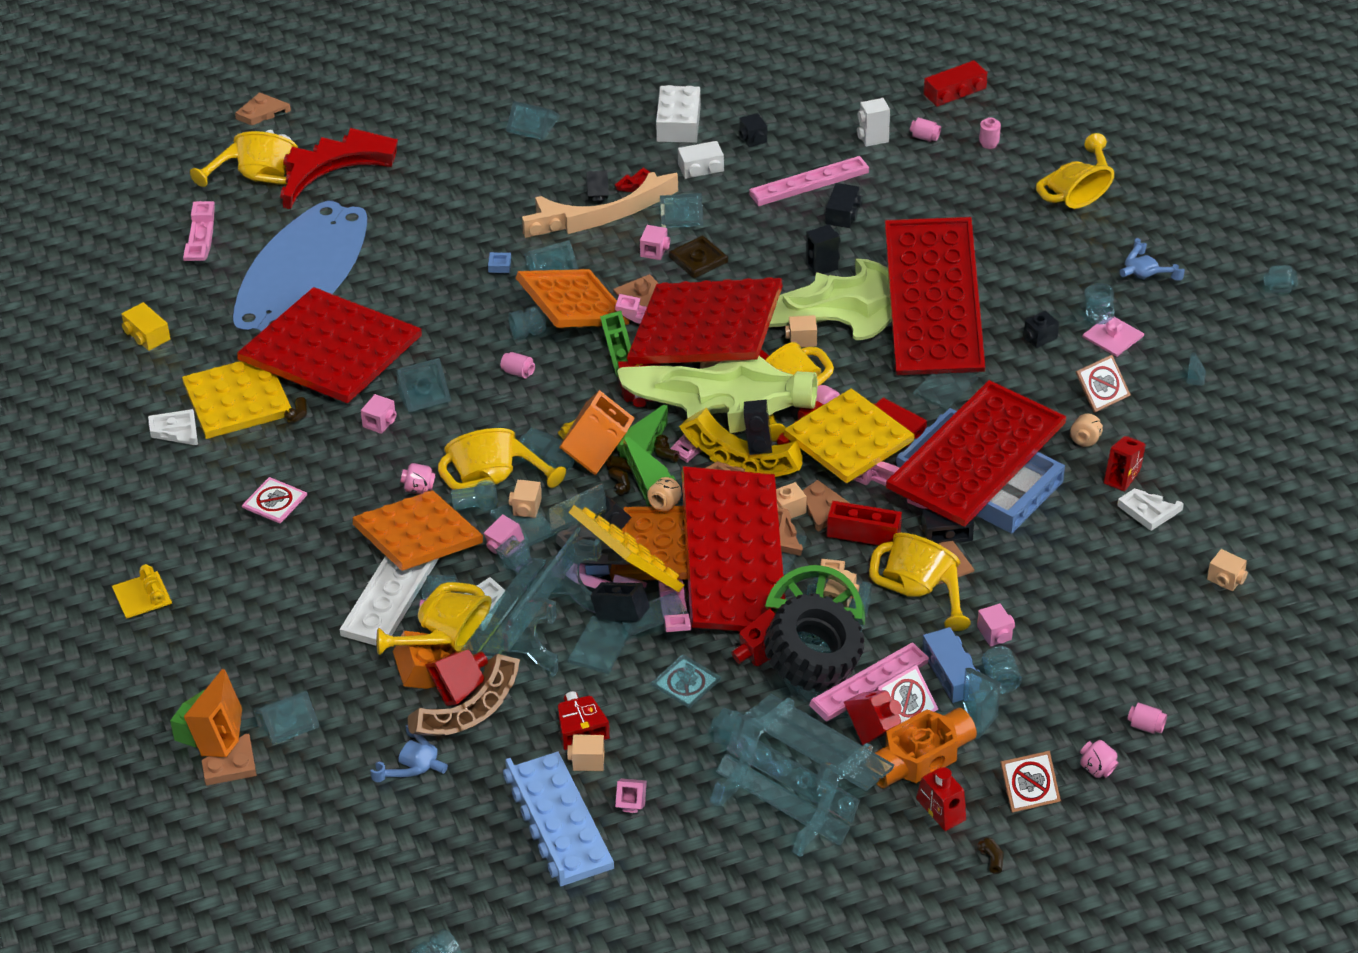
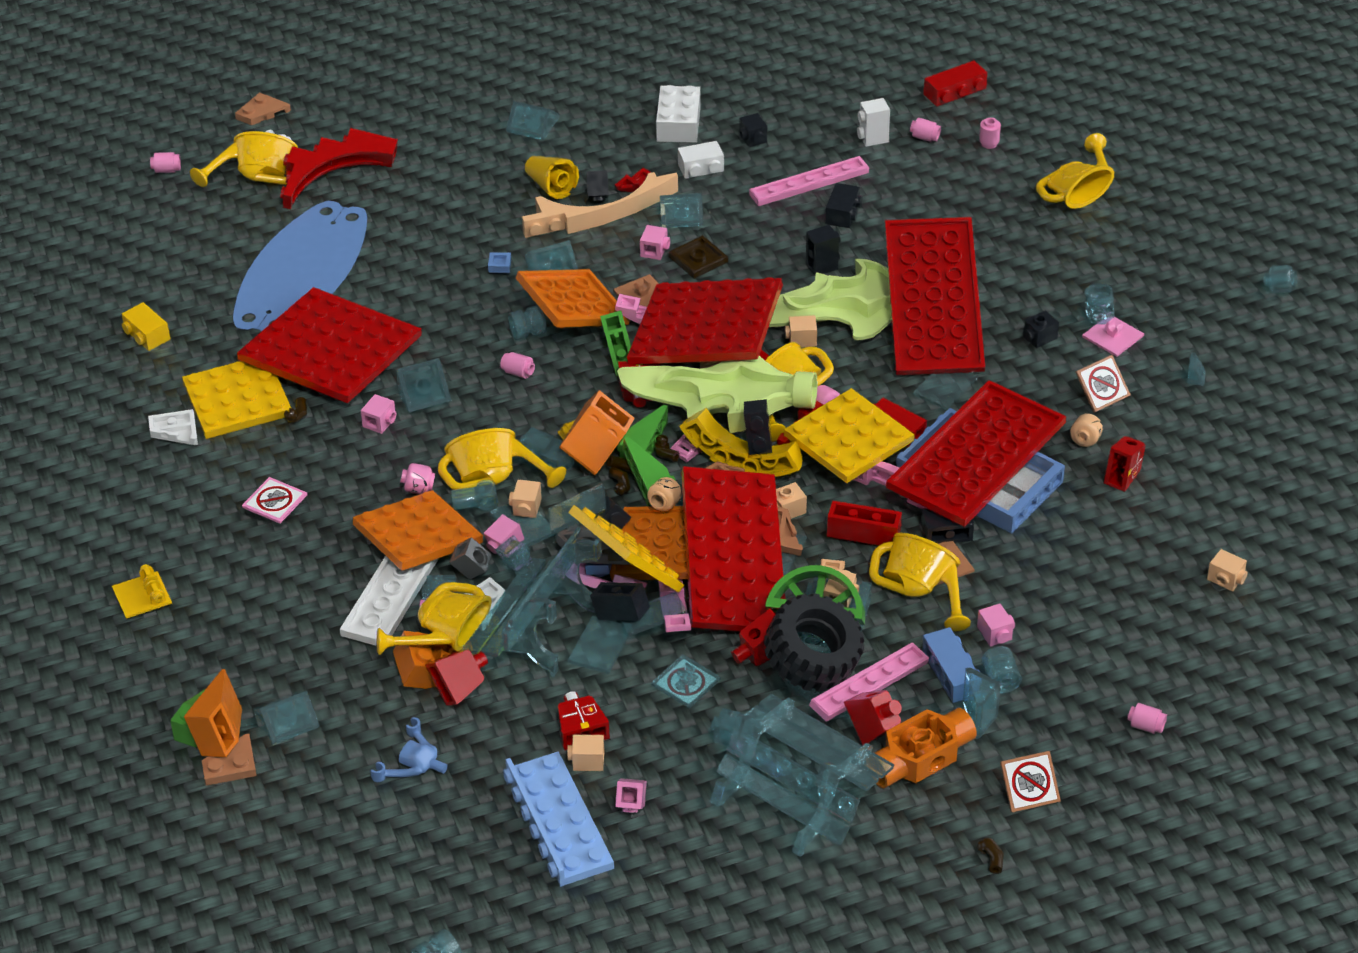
(165, 162): none -> bright pink brick
(201, 231): bright pink slope -> none
(470, 558): none -> dark grey brick
(489, 695): medium nougat brick -> none
(553, 175): none -> yellow cone
(819, 502): nougat wing -> none
(911, 692): piece -> none
(942, 798): red torso -> none
(1098, 759): bright pink head -> none
(1147, 266): medium blue piece -> none
(1148, 508): white wing -> none

